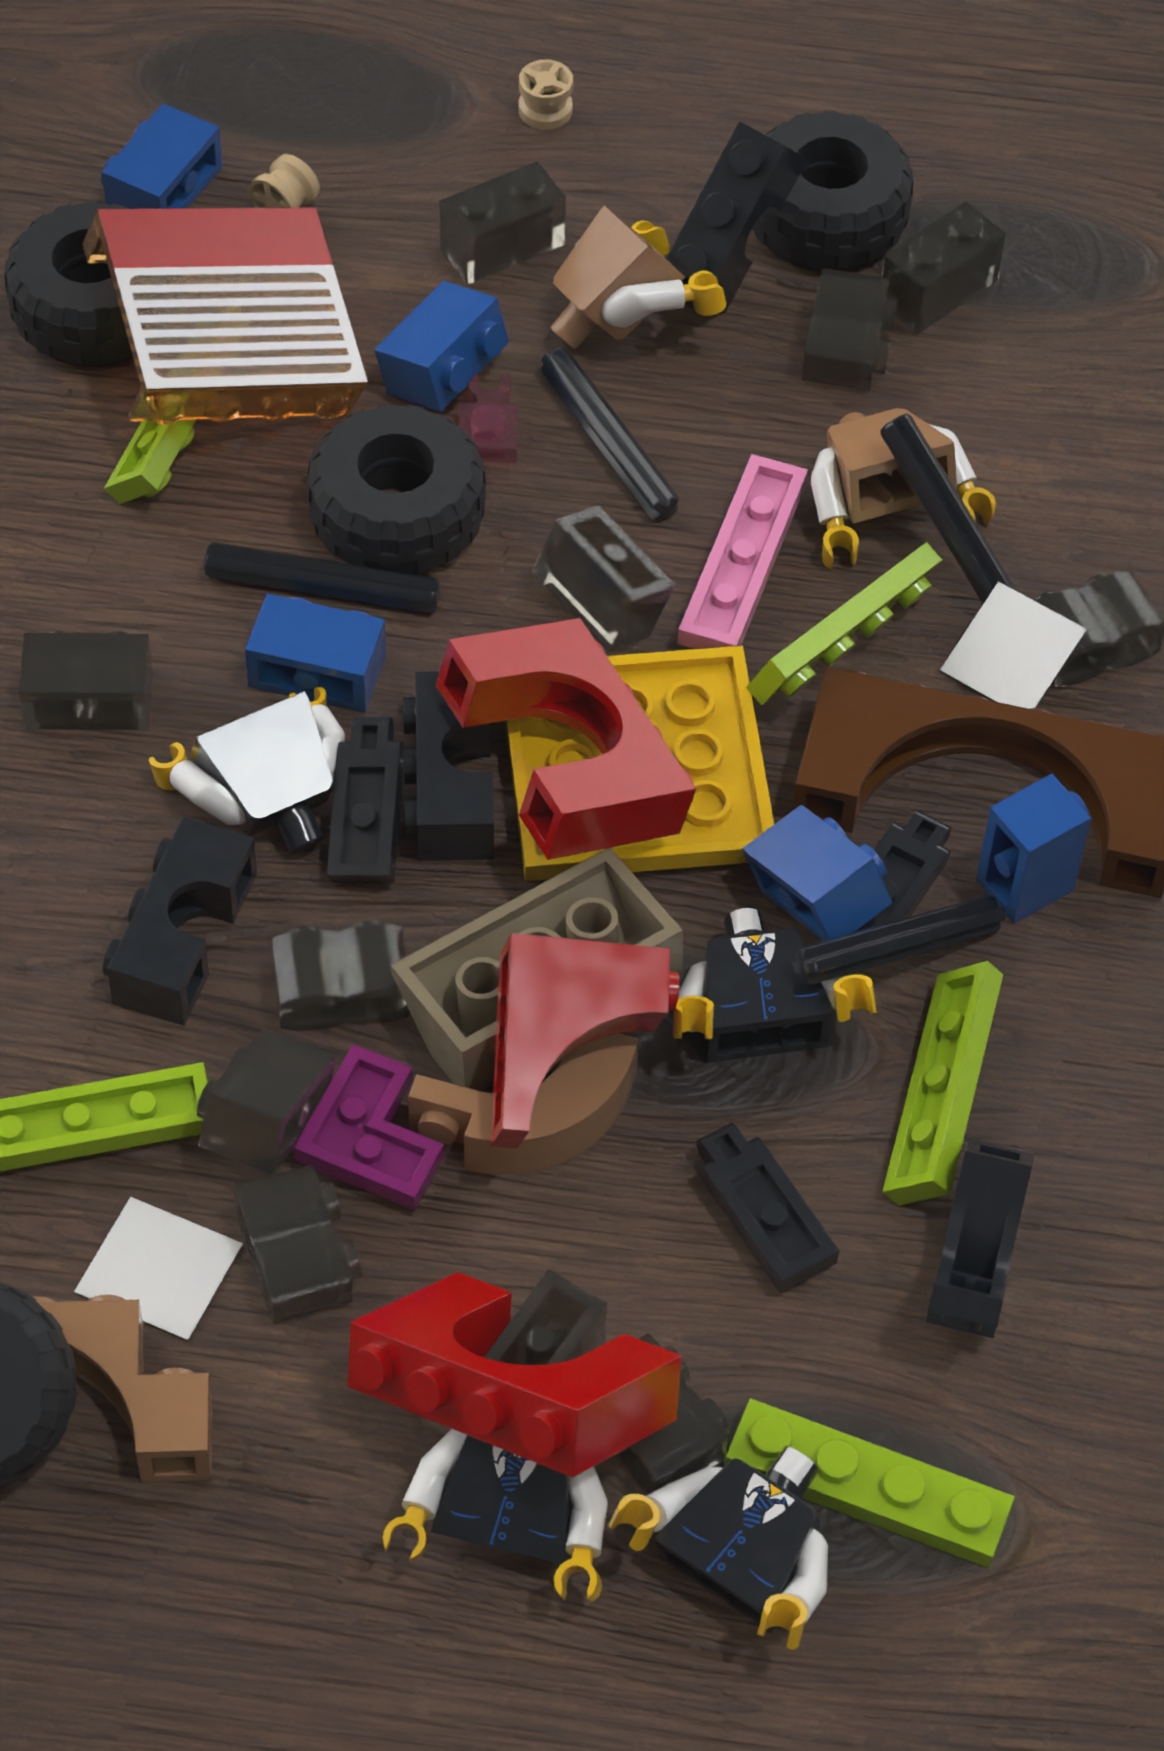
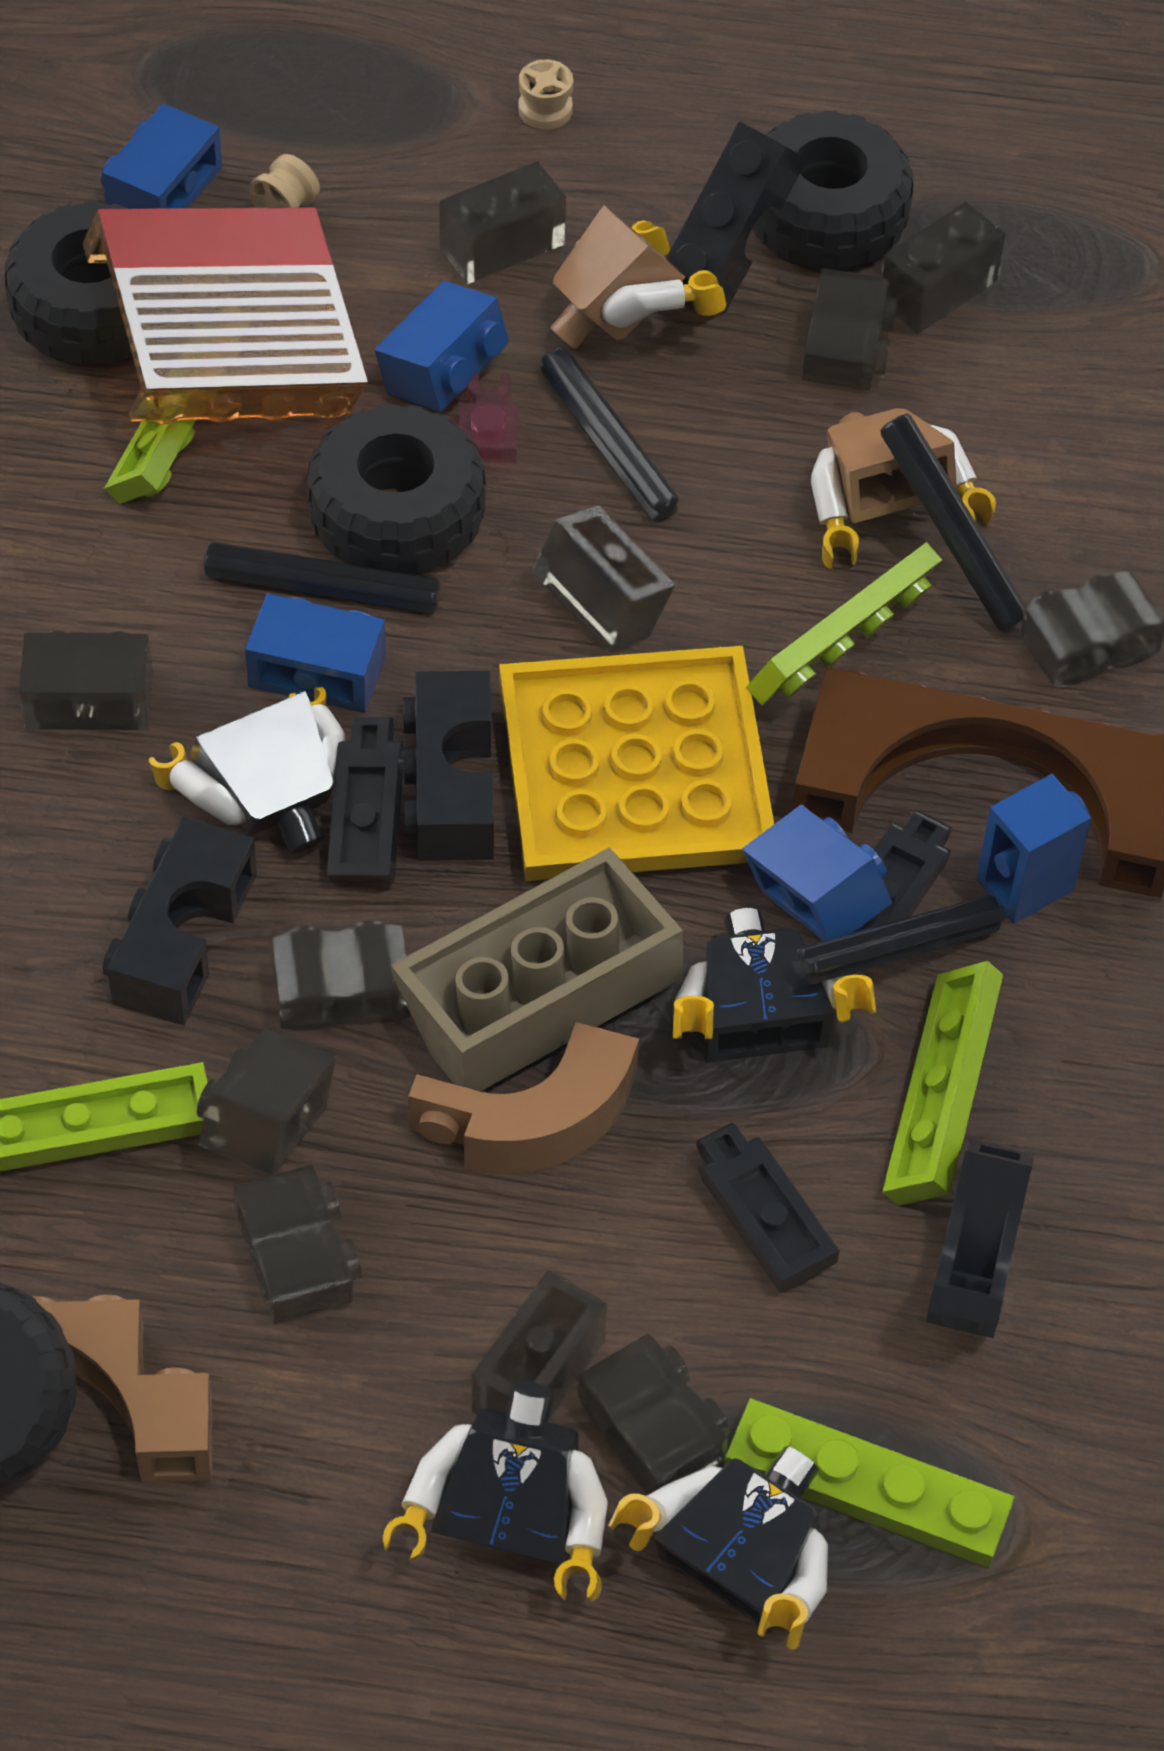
(163, 1264): white sticker -> none
(354, 1135): magenta plate -> none
(560, 998): arch -> none
(563, 1415): red arch -> none
(564, 676): red arch -> none
(743, 555): bright pink plate -> none
(1013, 648): white sticker -> none

